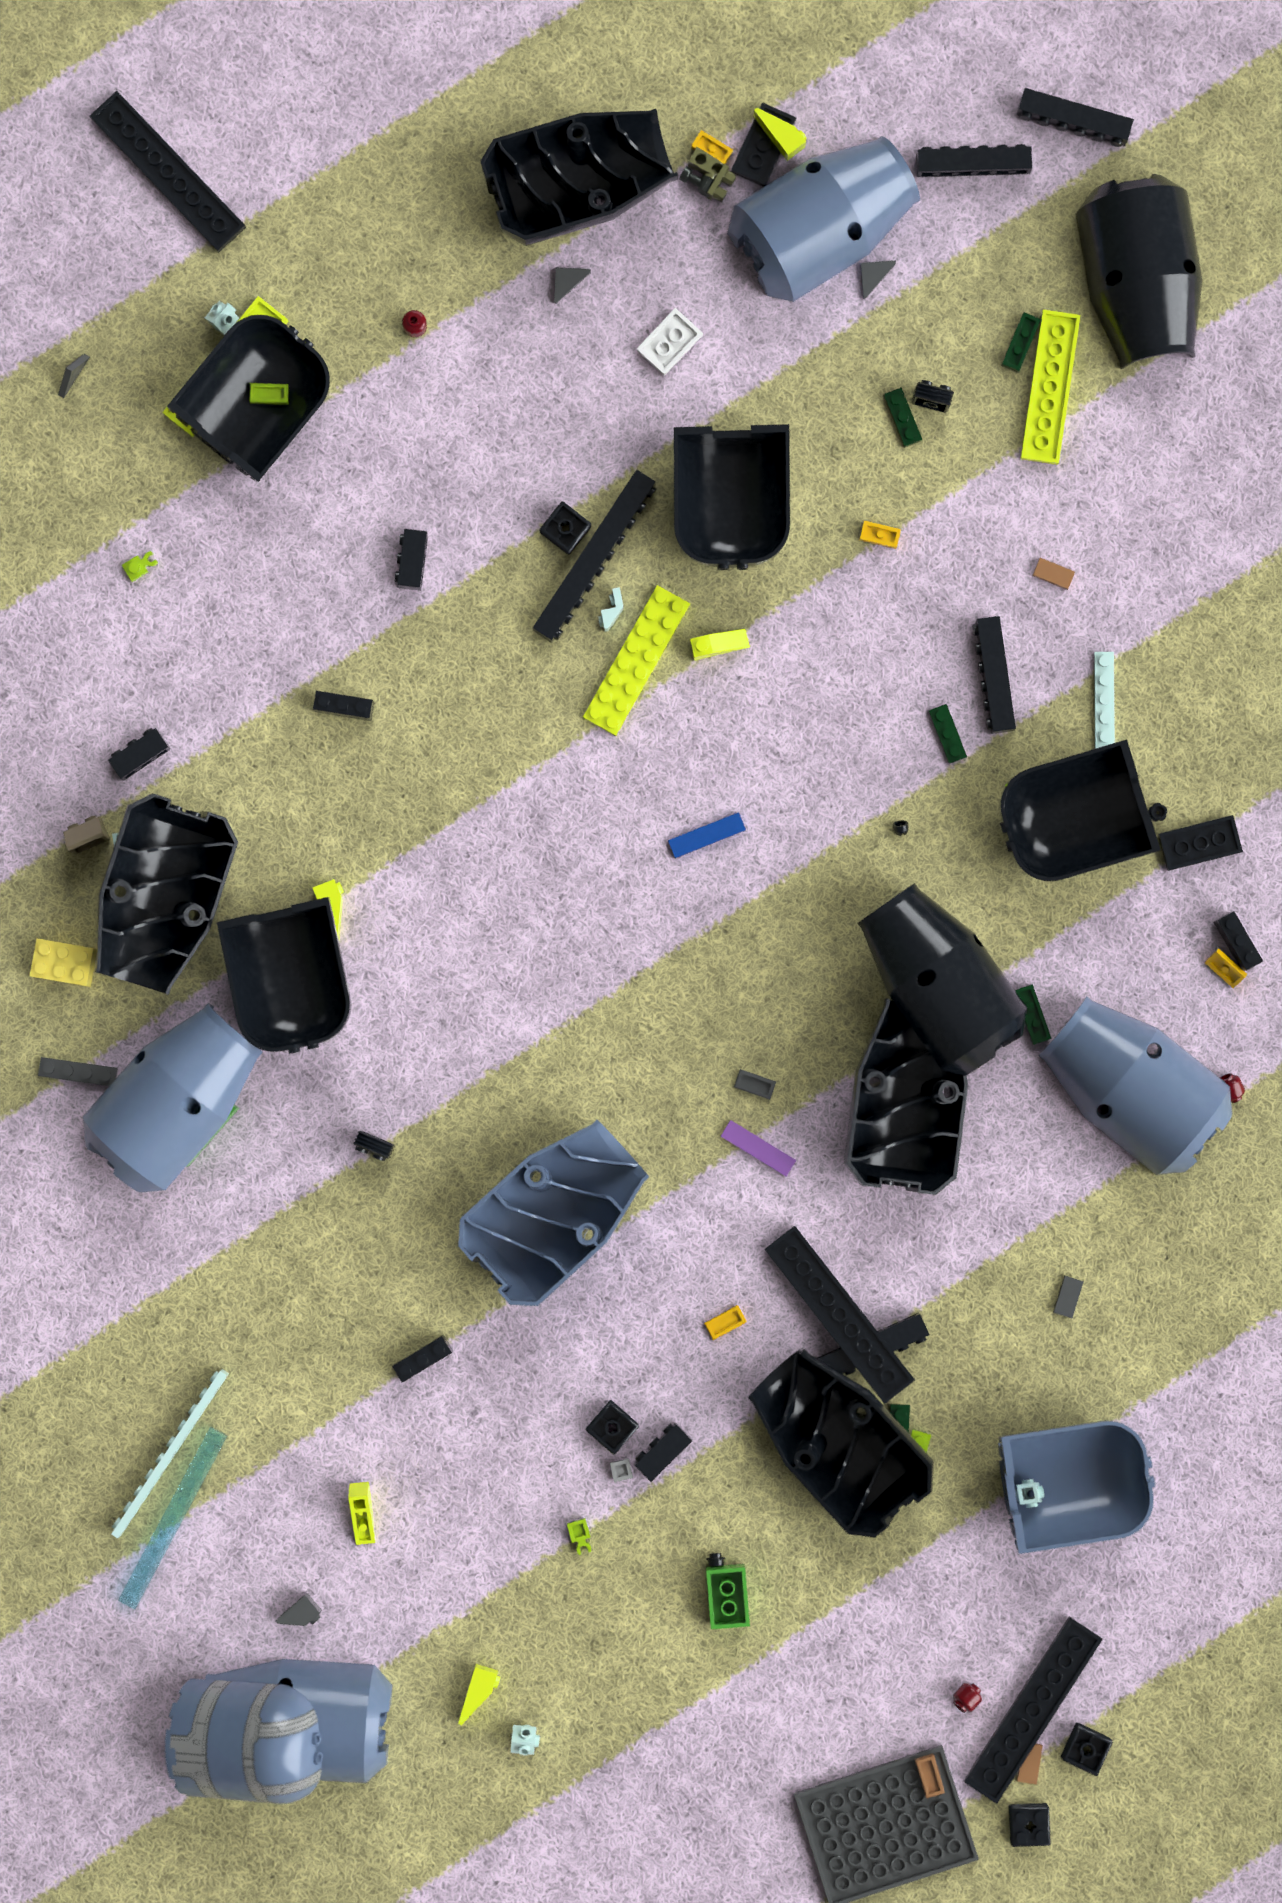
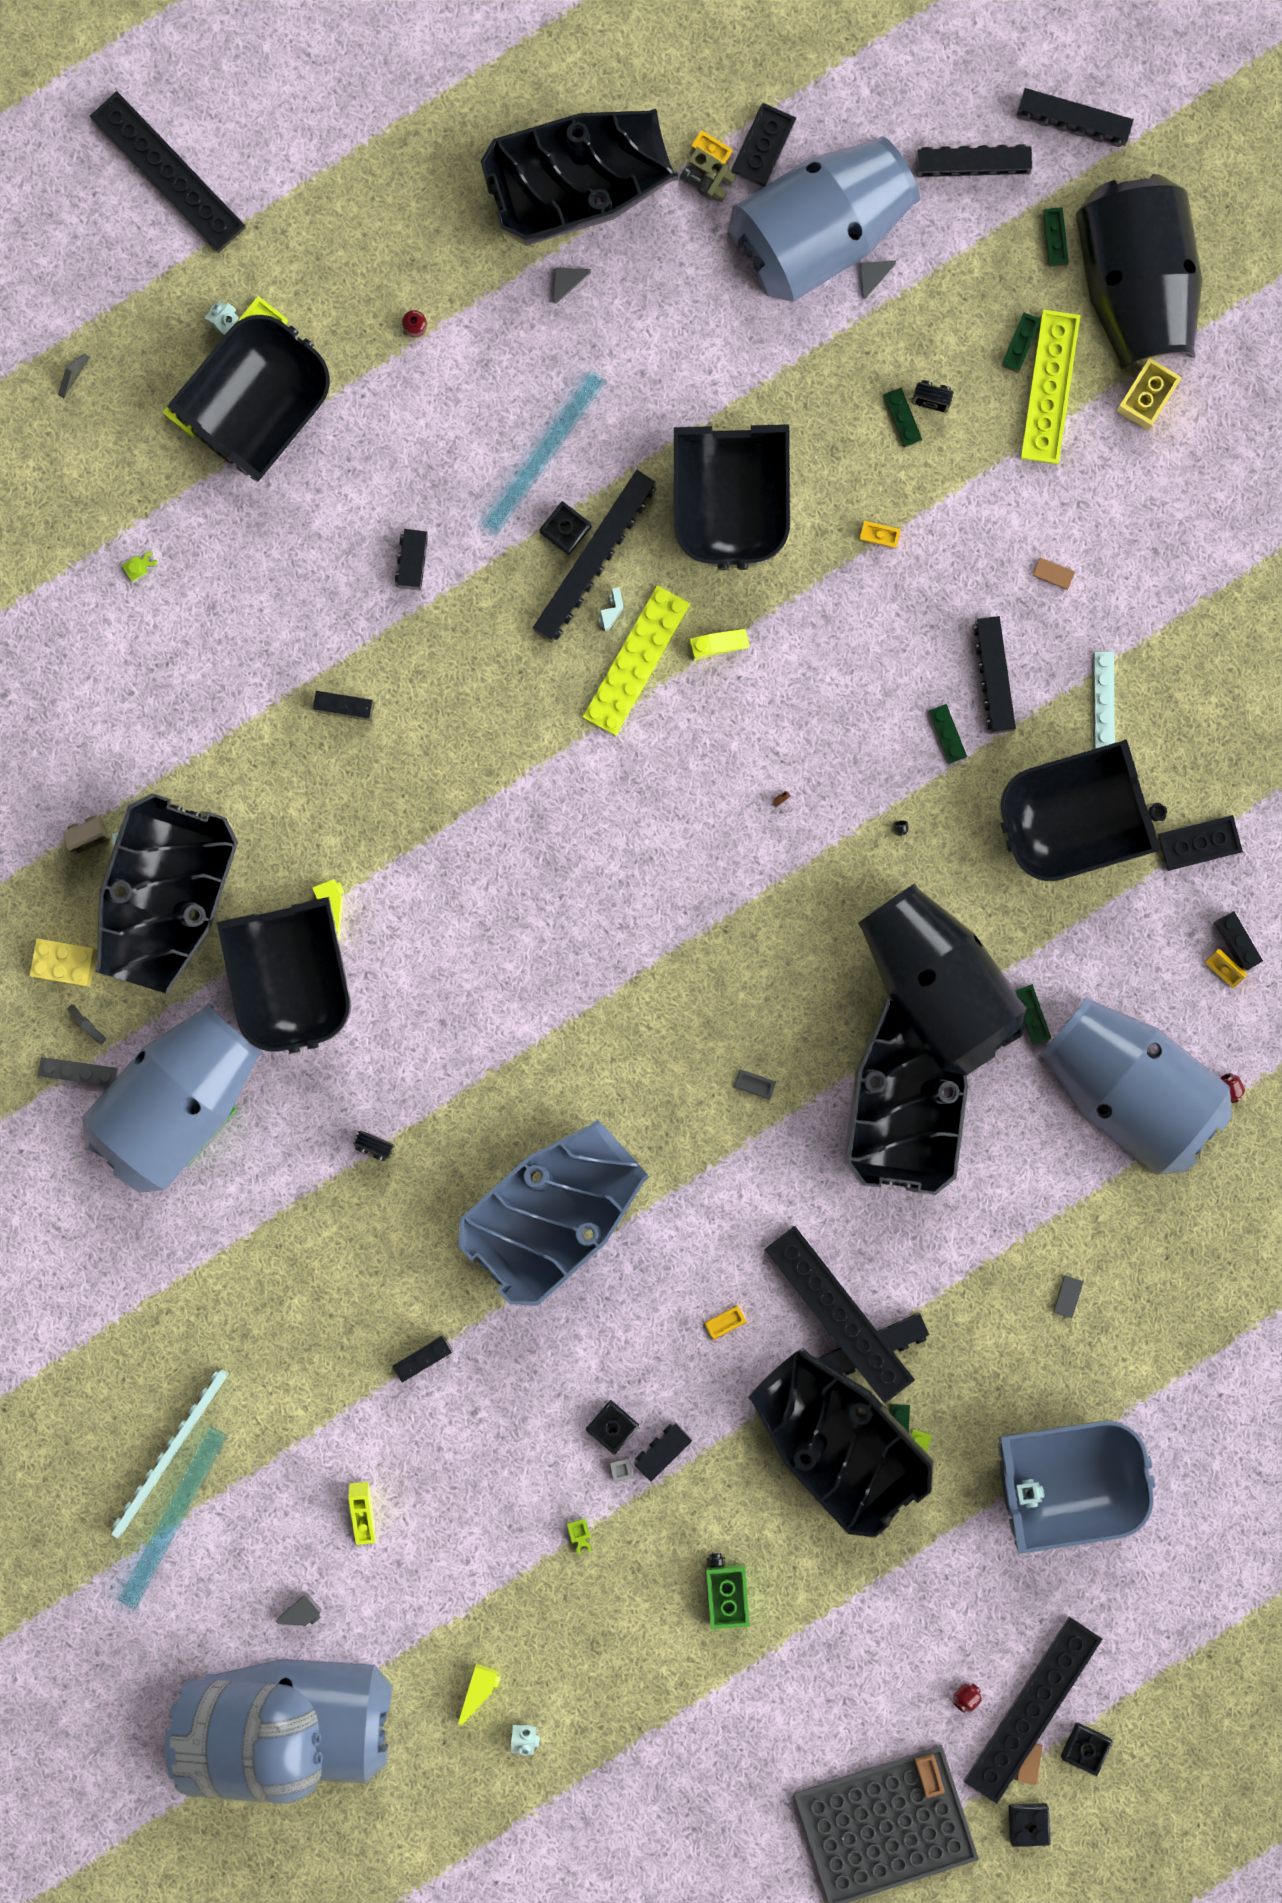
(86, 1024): none -> dark grey tile
(139, 753): black brick -> none
(269, 393): lime tile -> none
(544, 452): none -> clear light blue plate
(669, 342): white plate -> none
(707, 835): blue tile -> none
(758, 1148): medium lavender tile -> none
(781, 798): none -> reddish brown tile
(782, 134): neon yellow slope -> none
(1055, 236): none -> dark green plate
(1148, 394): none -> light yellow brick

